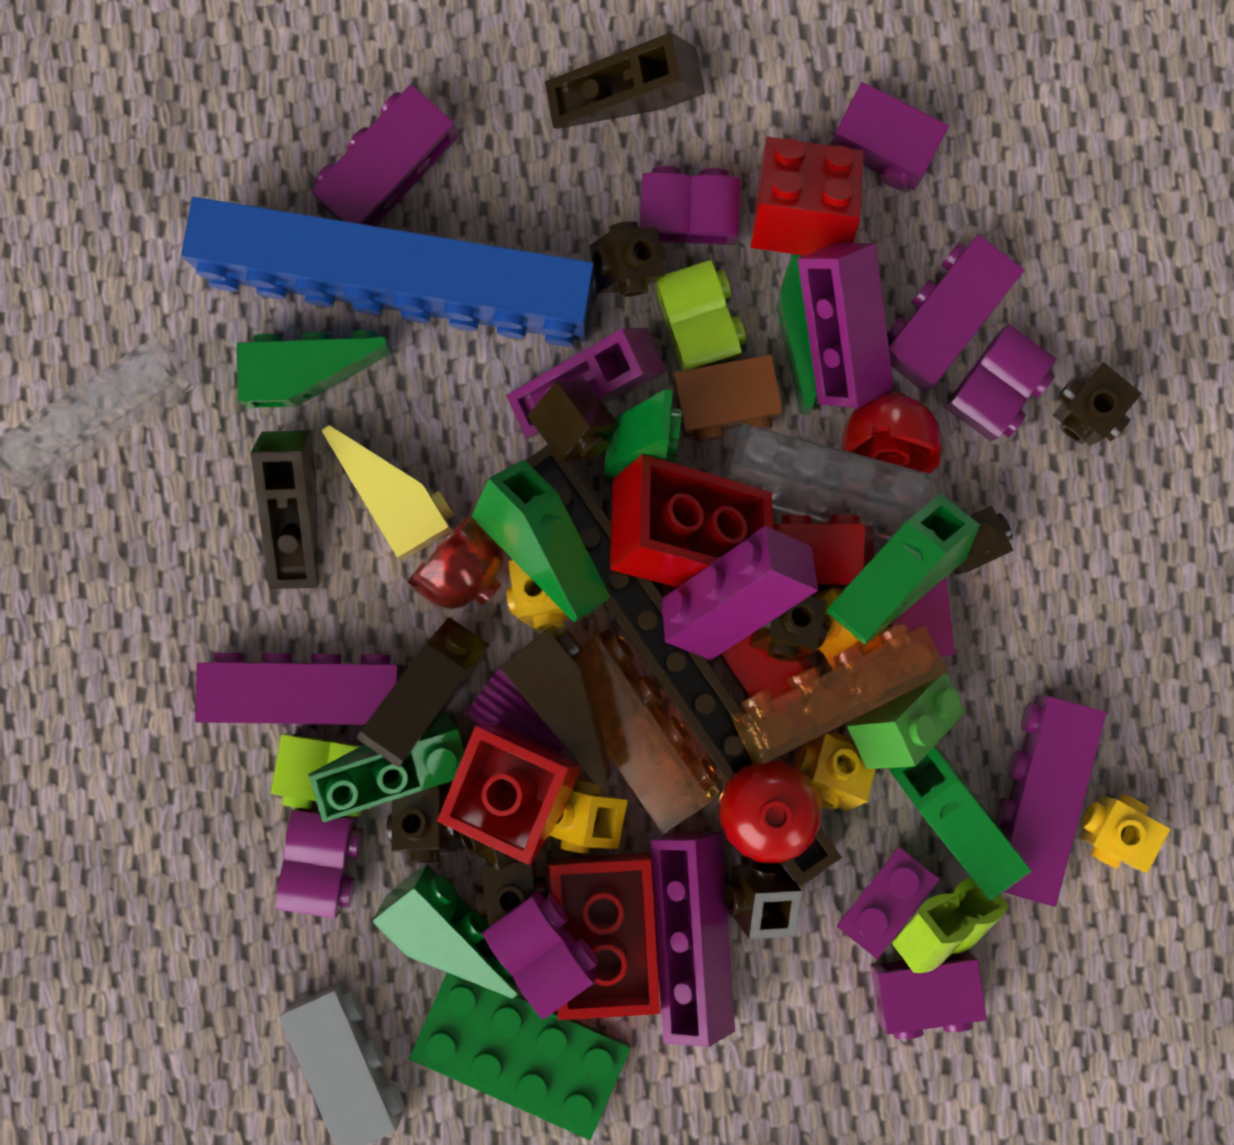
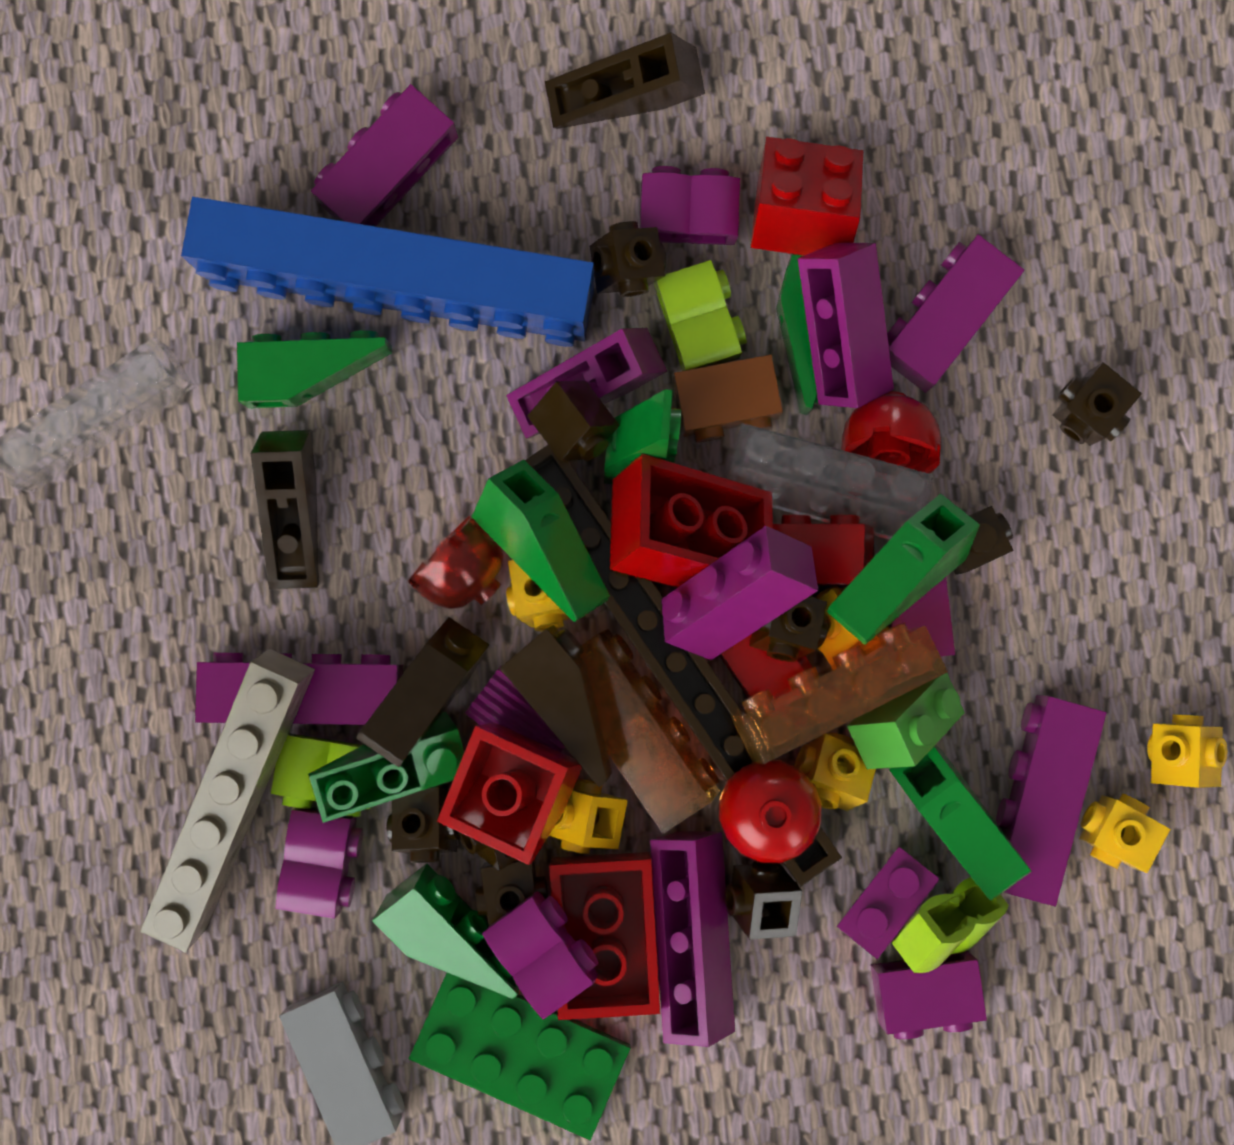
(227, 799): none -> brick
(399, 504): light yellow slope -> none
(894, 136): magenta brick -> none
(1001, 384): magenta brick -> none
(1187, 752): none -> yellow brick

